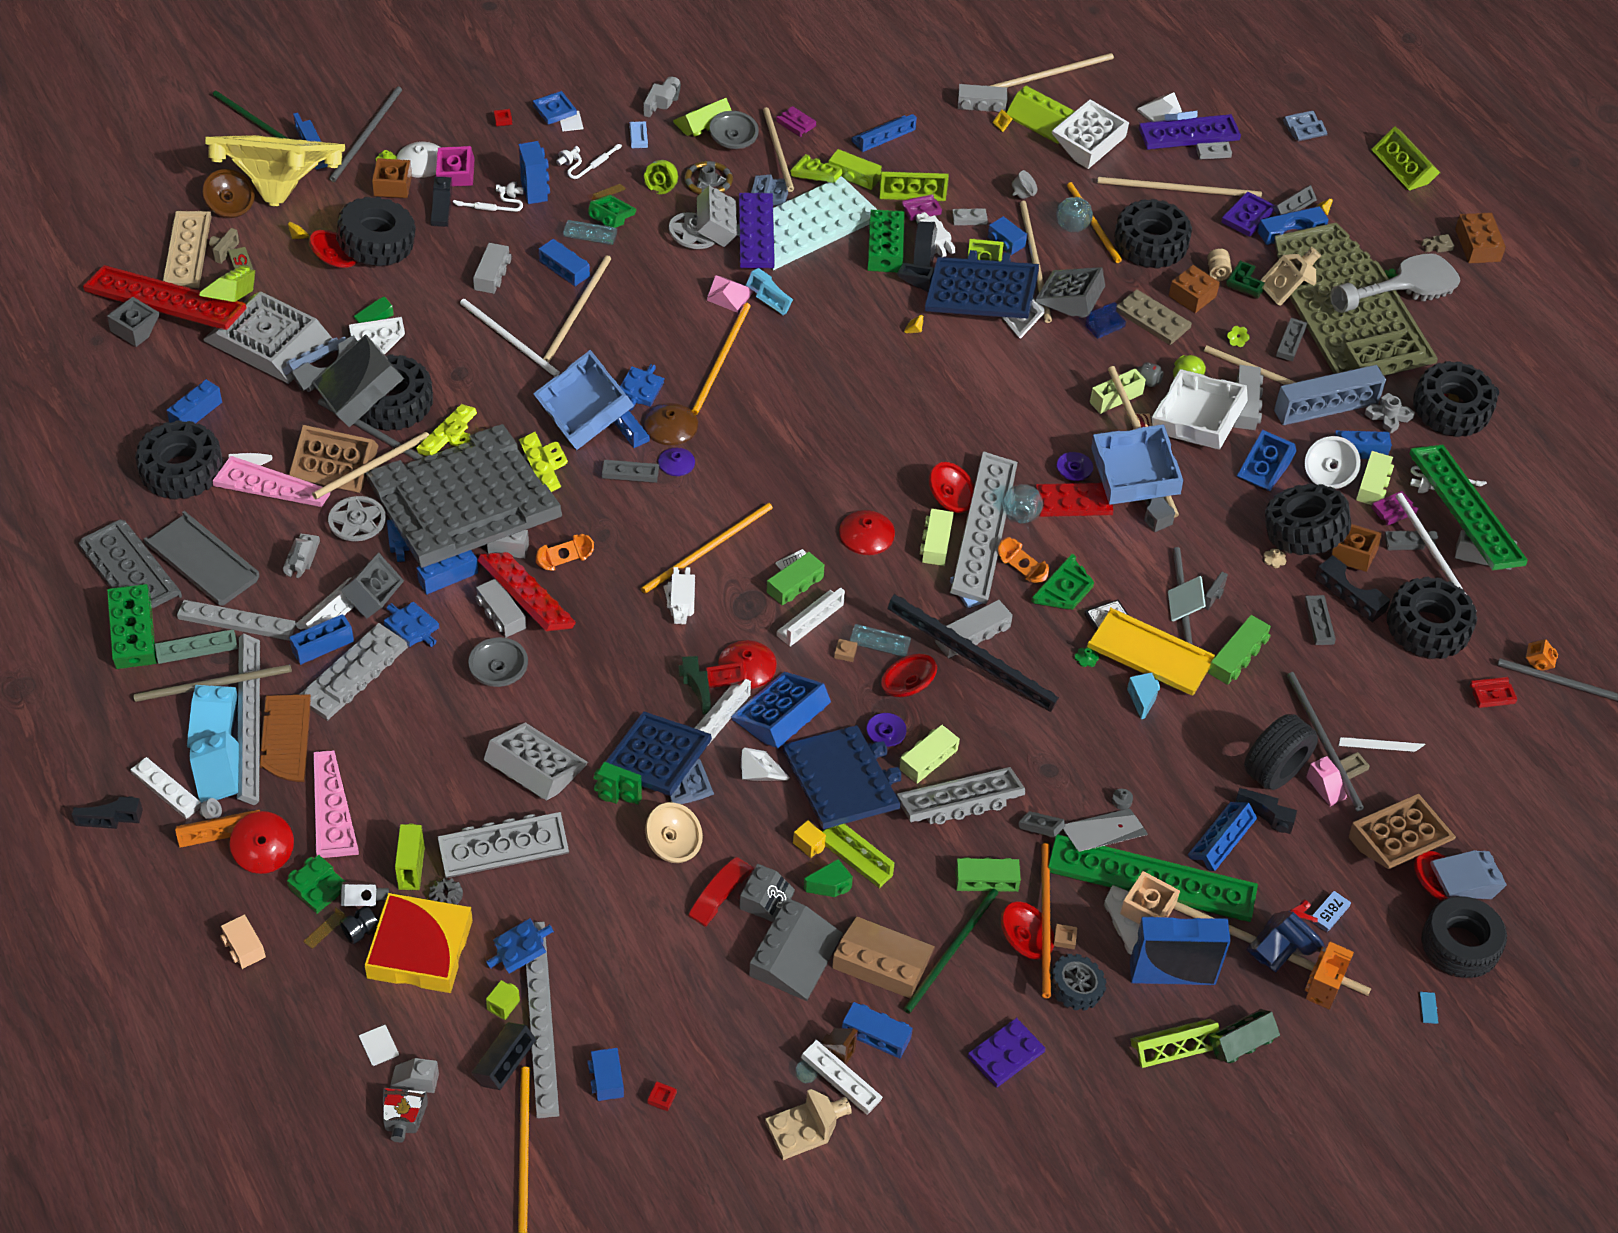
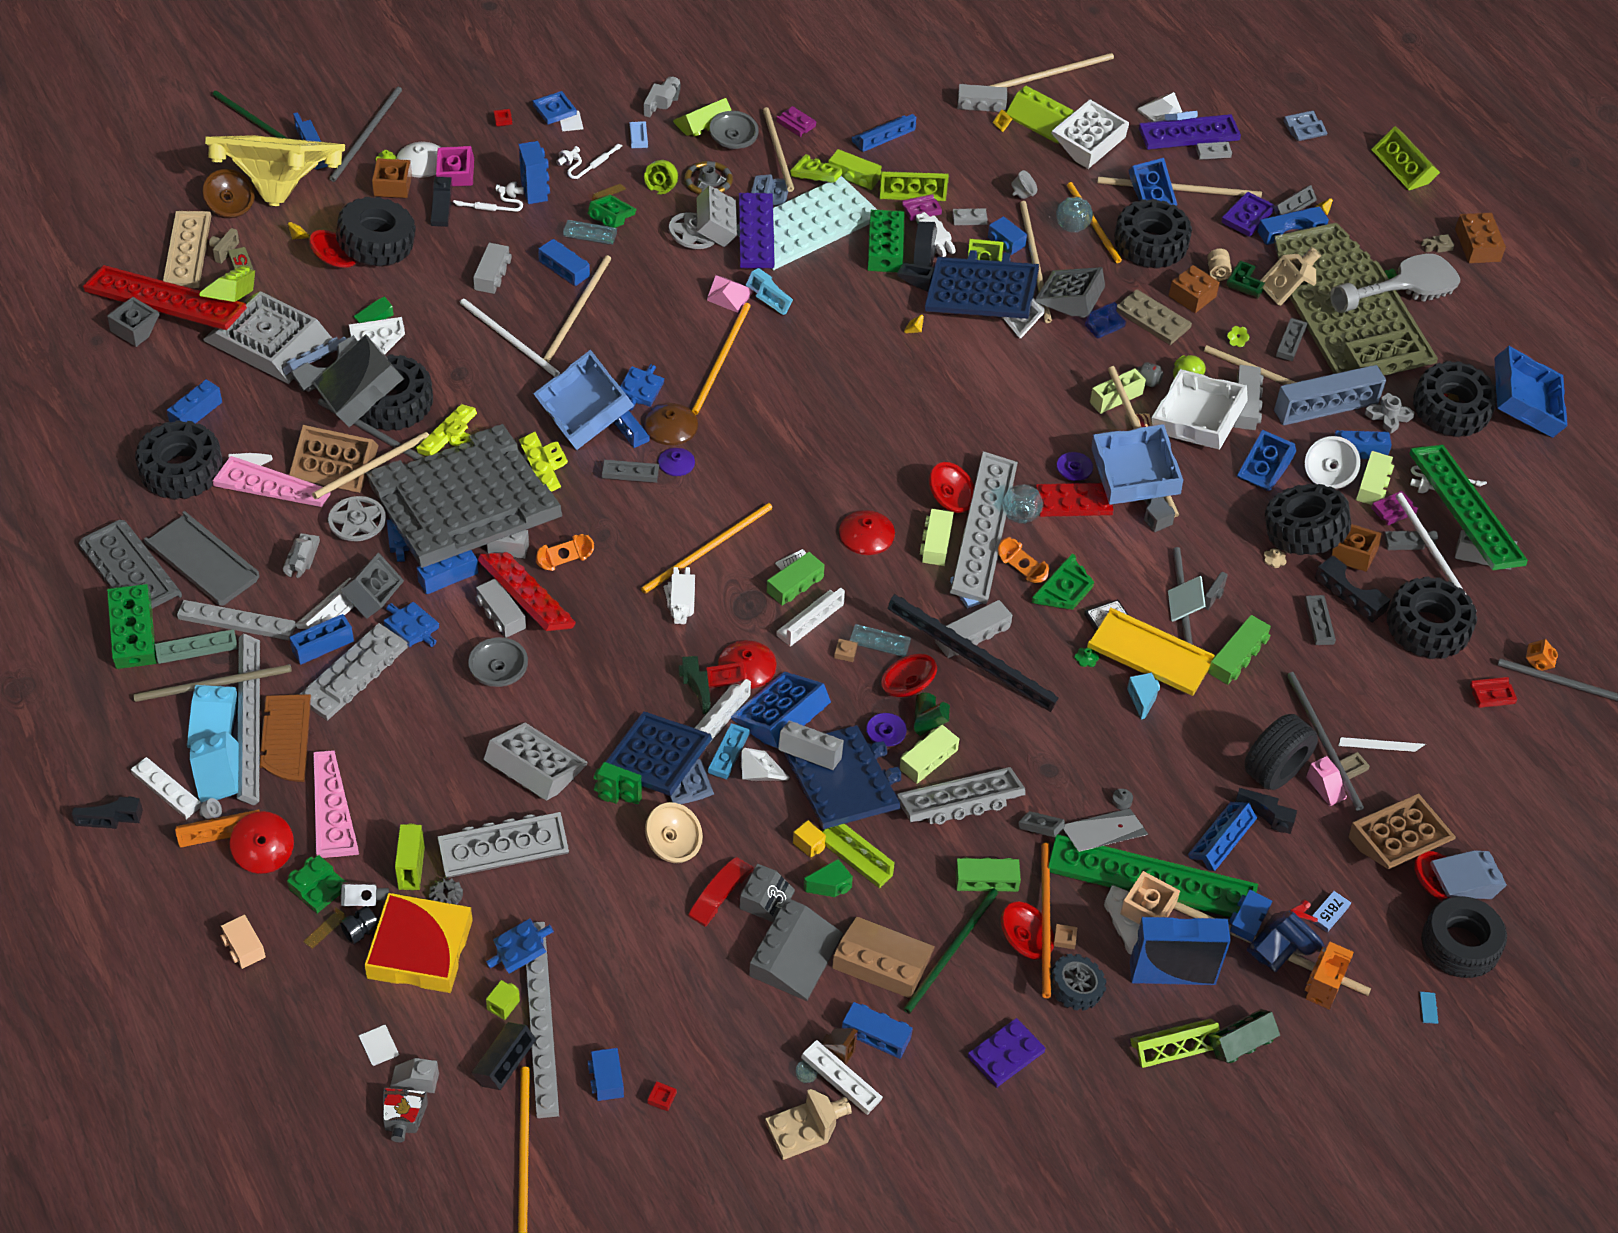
(728, 751): none -> dark azure plate
(811, 745): none -> light grey brick
(928, 714): none -> dark green brick
(1152, 181): none -> blue slope
(1250, 916): none -> blue brick
(1530, 391): none -> blue tile

